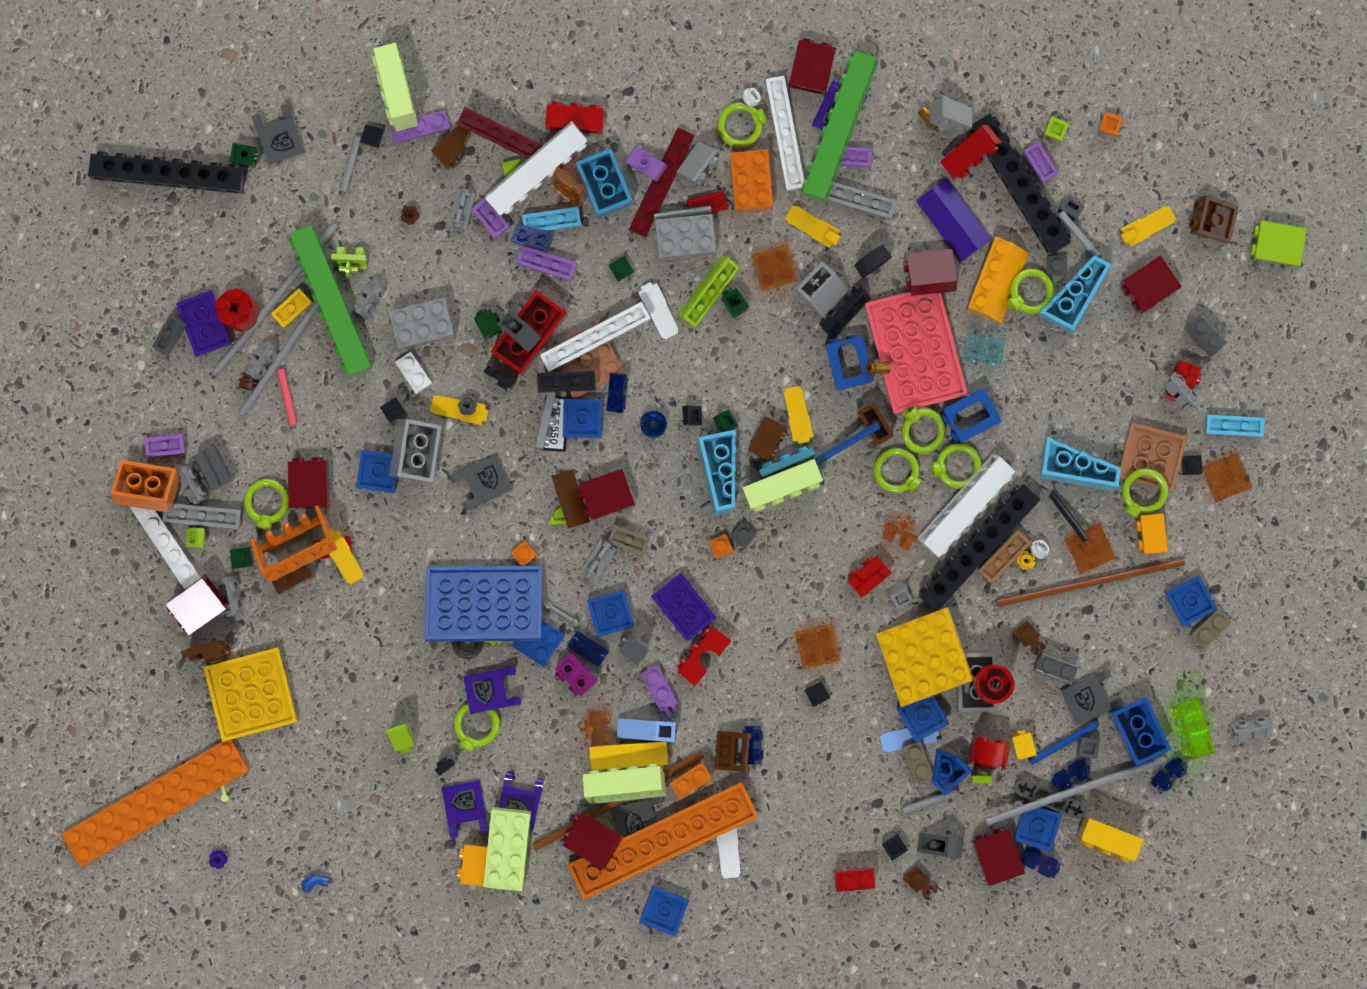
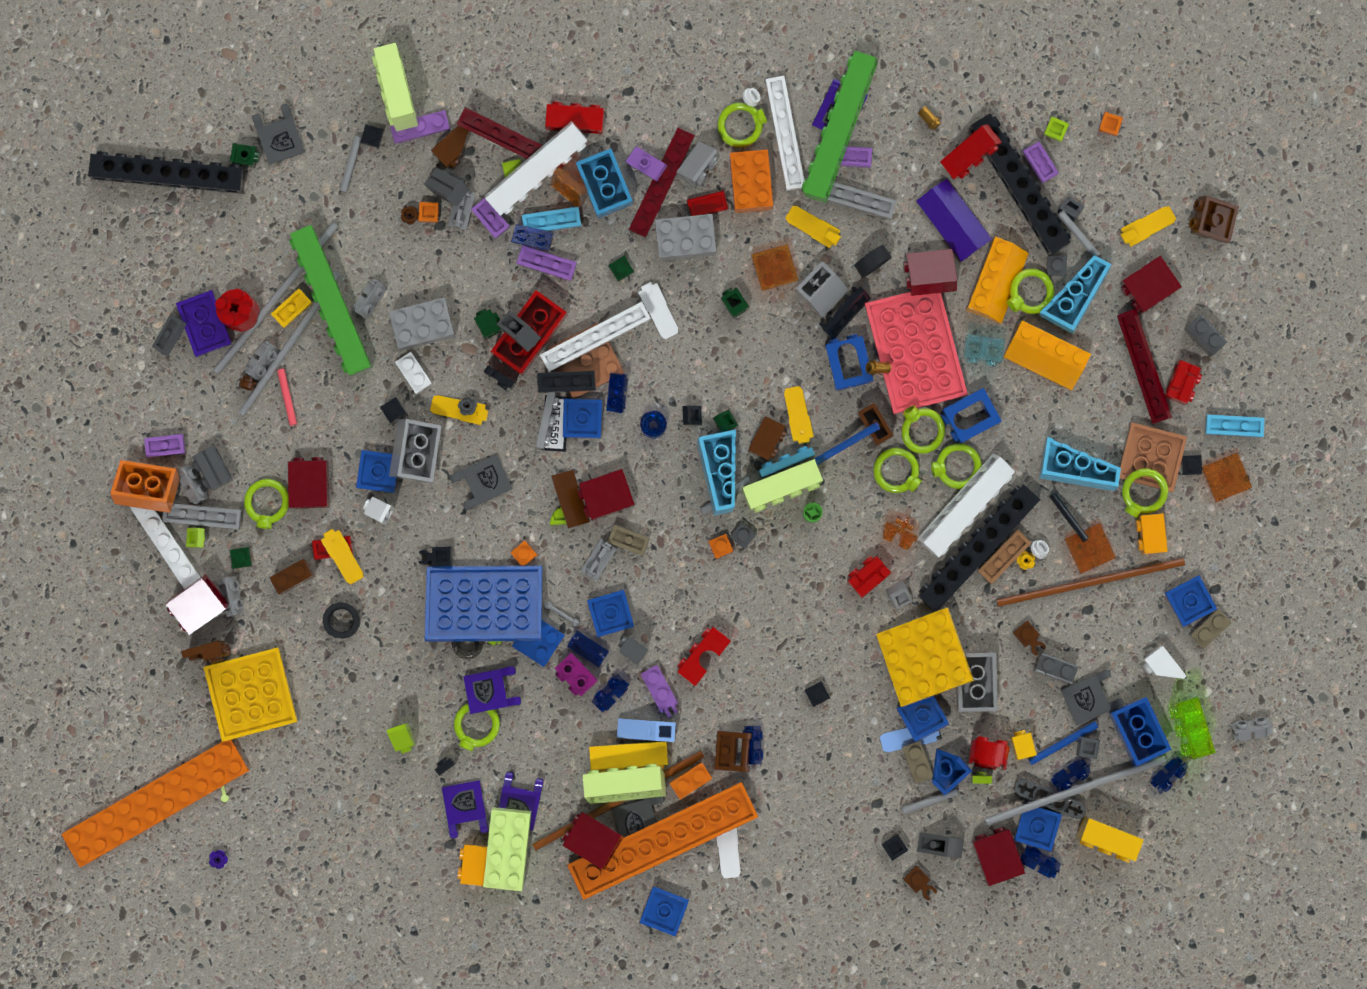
(299, 559): orange window -> none
(312, 880): blue arm -> none
(327, 625): none -> black tyre
(347, 262): lime hips -> none
(378, 510): none -> white slope
(428, 212): none -> orange plate
(439, 557): none -> black plate
(447, 186): none -> dark grey brick
(593, 728): clear orange hips -> none
(603, 698): none -> clear blue hinge
(683, 213): light grey bar -> none
(683, 607): dark purple plate -> none
(708, 290): lime slope -> none
(812, 66): dark red brick -> none
(812, 512): none -> bright green wheel
(817, 646): clear orange plate -> none
(854, 879): red brick -> none
(951, 115): light grey brick -> none
(1005, 684): red brick -> none
(1046, 355): none -> light orange slope
(1144, 366): none -> dark red plate
(1162, 664): none -> white slope
(1177, 383): light grey hinge -> none
(1278, 243): lime panel -> none

